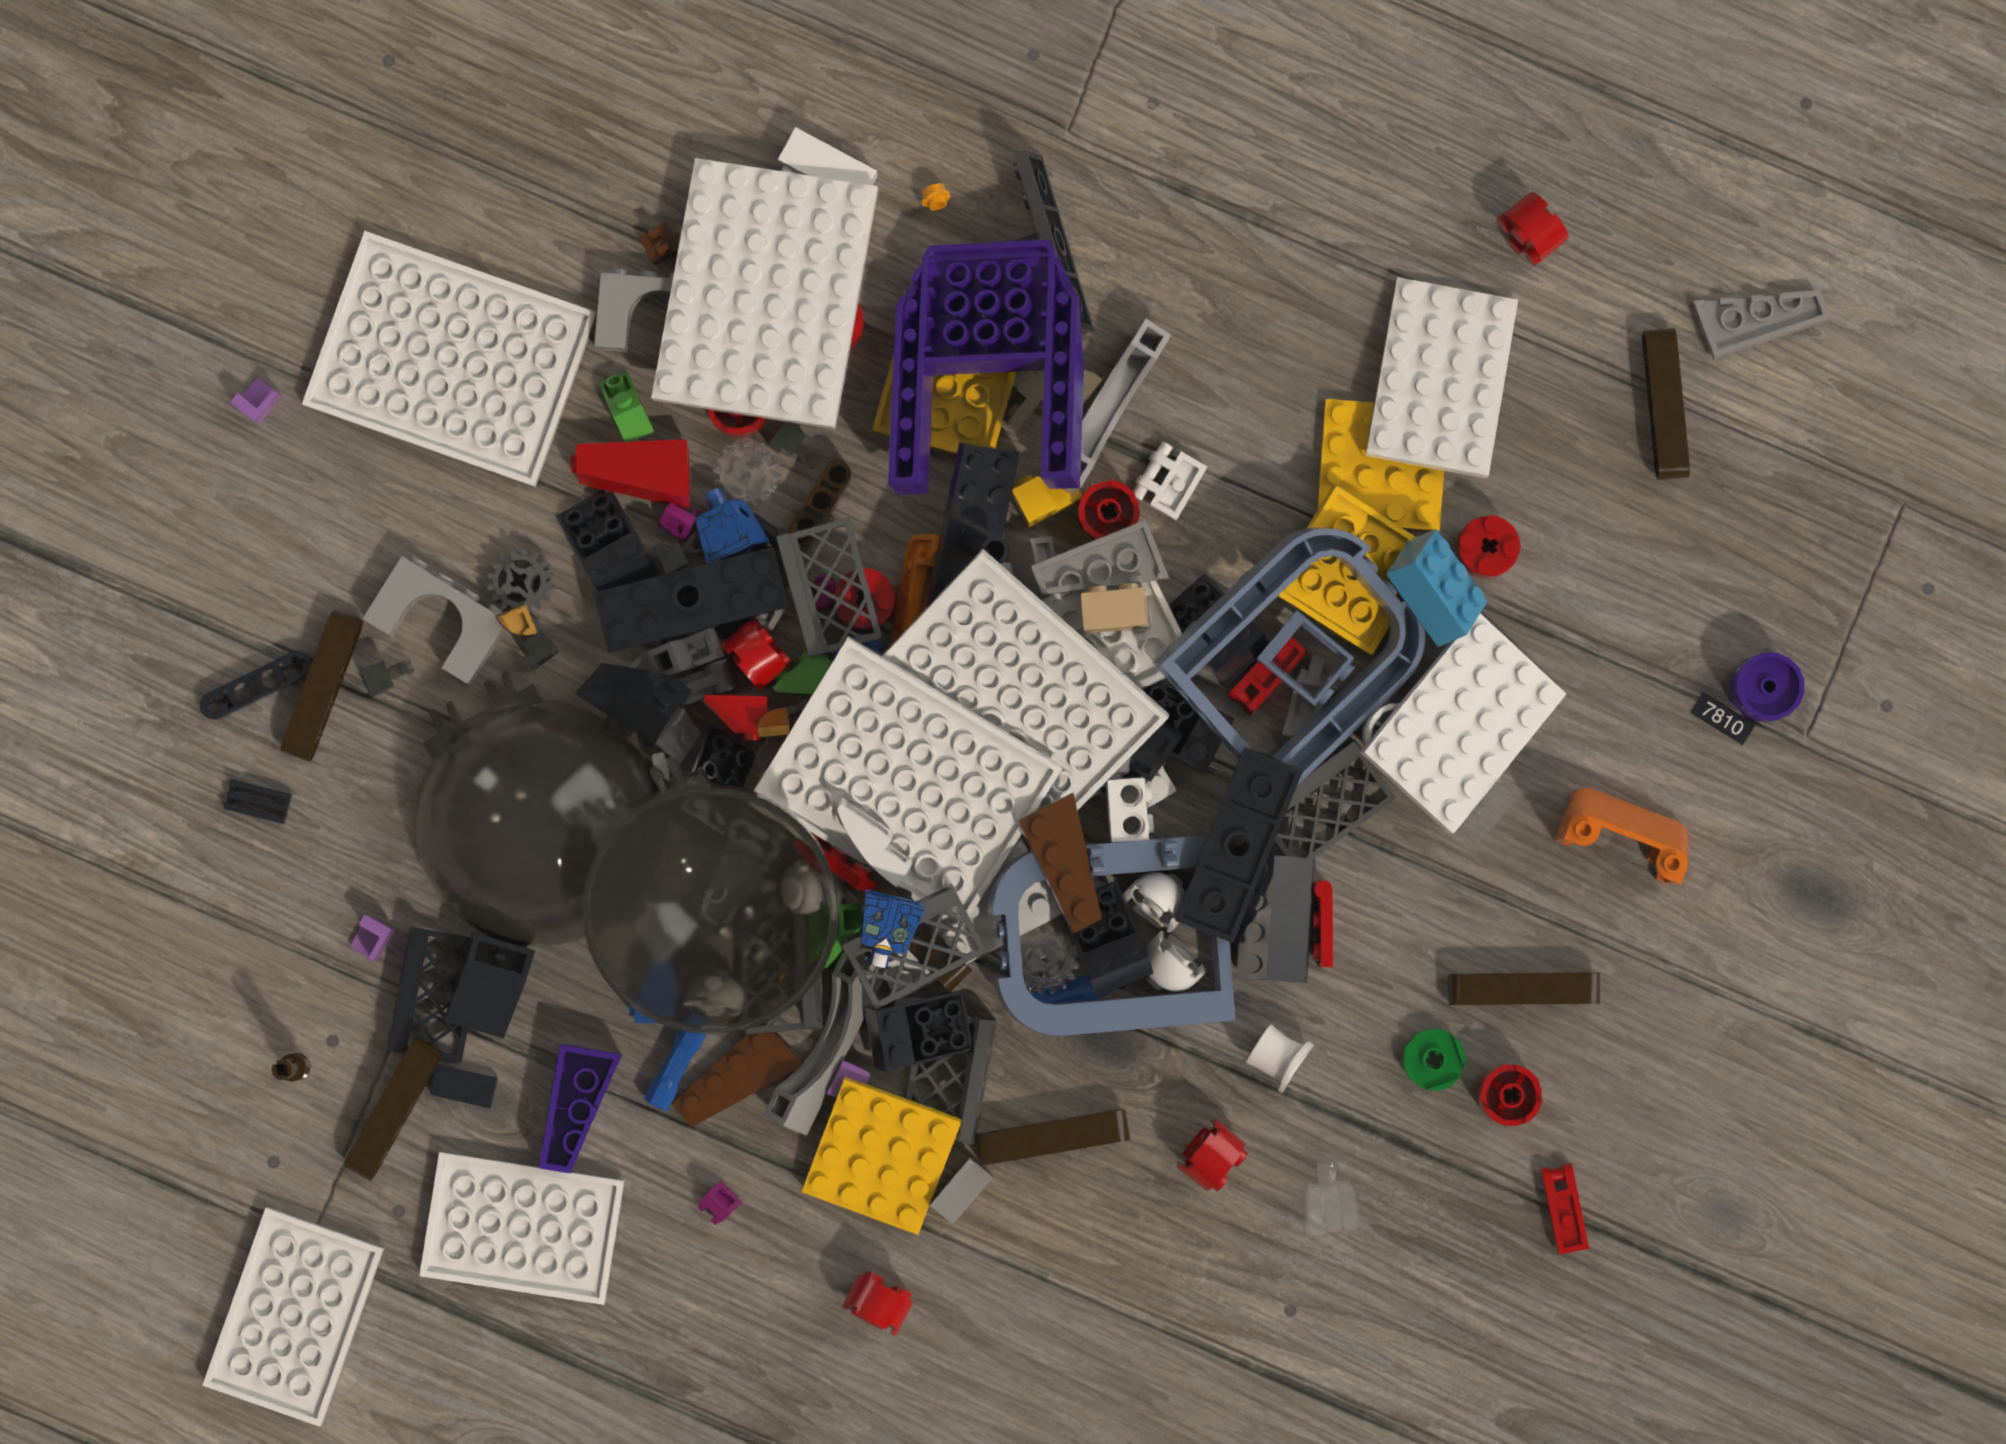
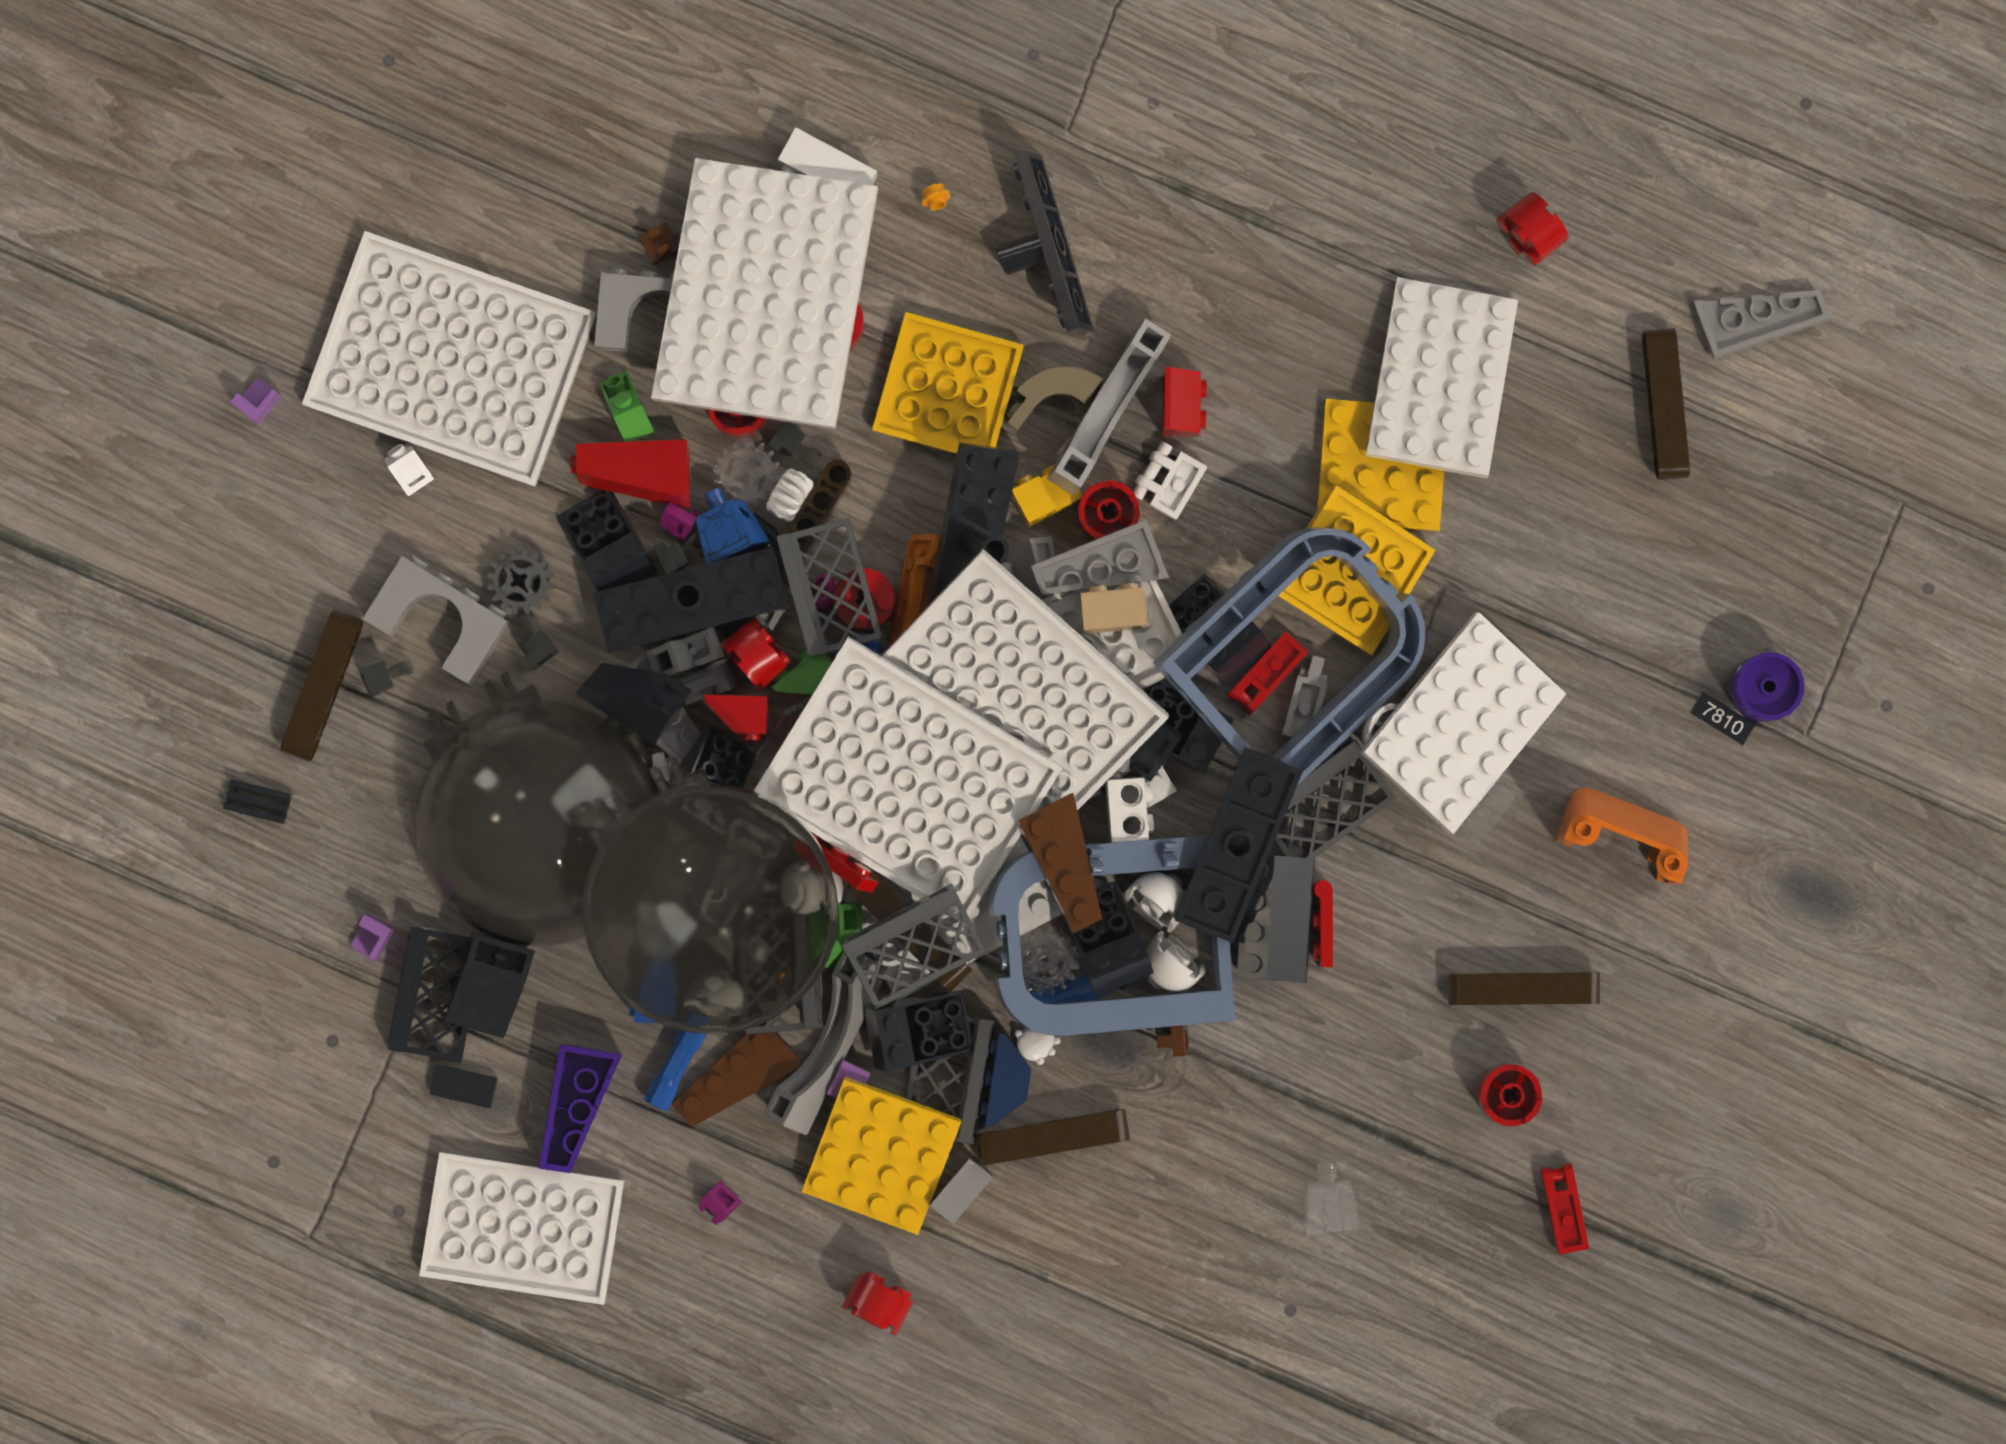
(254, 681): black beam -> none
(292, 1072): dark brown pin -> none
(293, 1316): white plate -> none
(393, 1108): dark brown beam -> none
(407, 468): none -> white bracket
(517, 621): pearl gold tile -> none
(774, 723): pearl gold tile -> none
(789, 495): none -> white gear
(873, 843): white slope -> none
(888, 925): blue torso -> none
(987, 313): dark purple wedge -> none
(1007, 1081): none -> dark blue slope
(1035, 1045): none -> white piece
(1177, 1040): none -> reddish brown tile
(1182, 402): none -> red slope
(1212, 1156): red brick -> none
(1278, 1055): white piece -> none
(1282, 638): sand blue window -> none
(1437, 587): dark azure brick -> none
(1441, 1043): green plate -> none
(1490, 529): red brick -> none

